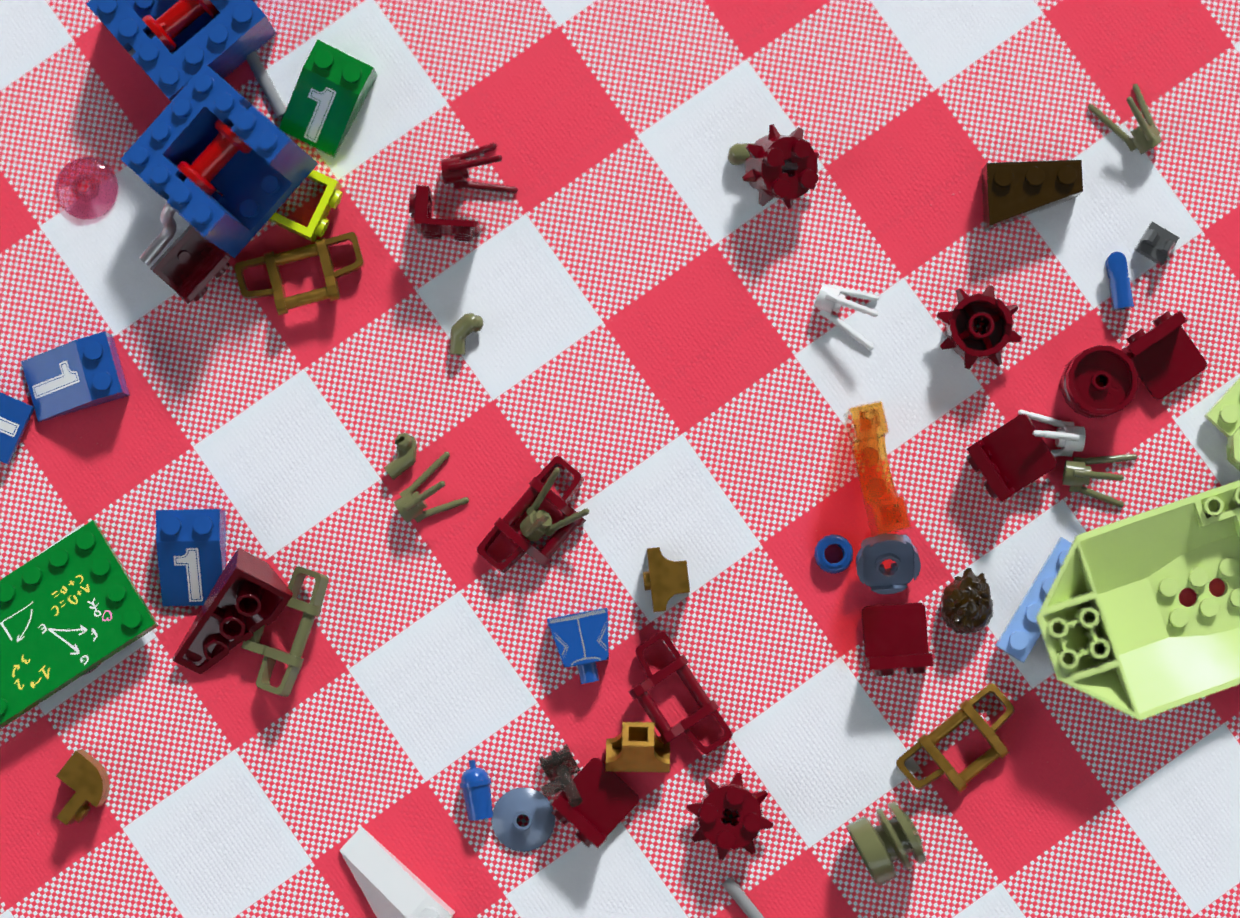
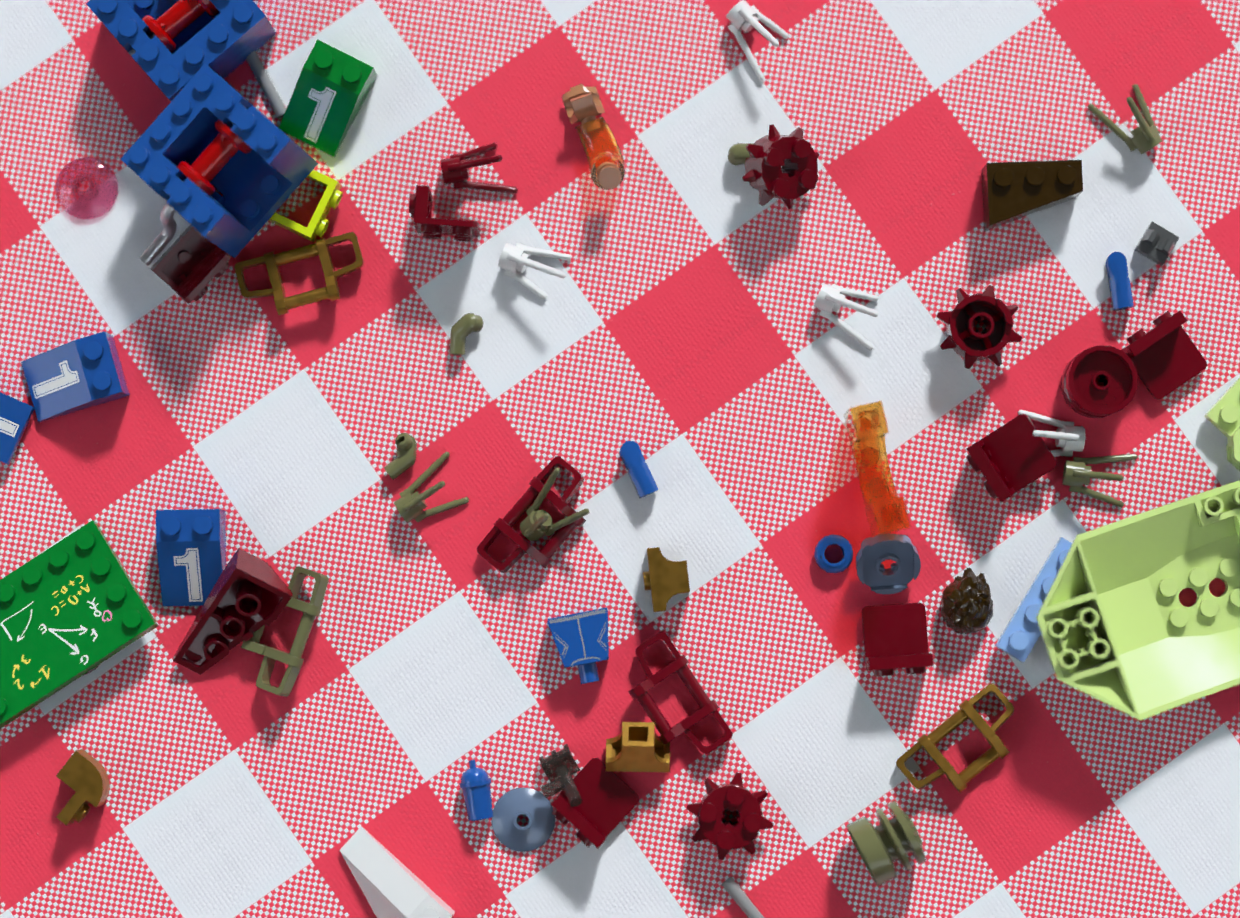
(517, 259): none -> white plant
(598, 141): none -> piece
(637, 469): none -> blue bar
(746, 18): none -> white plant

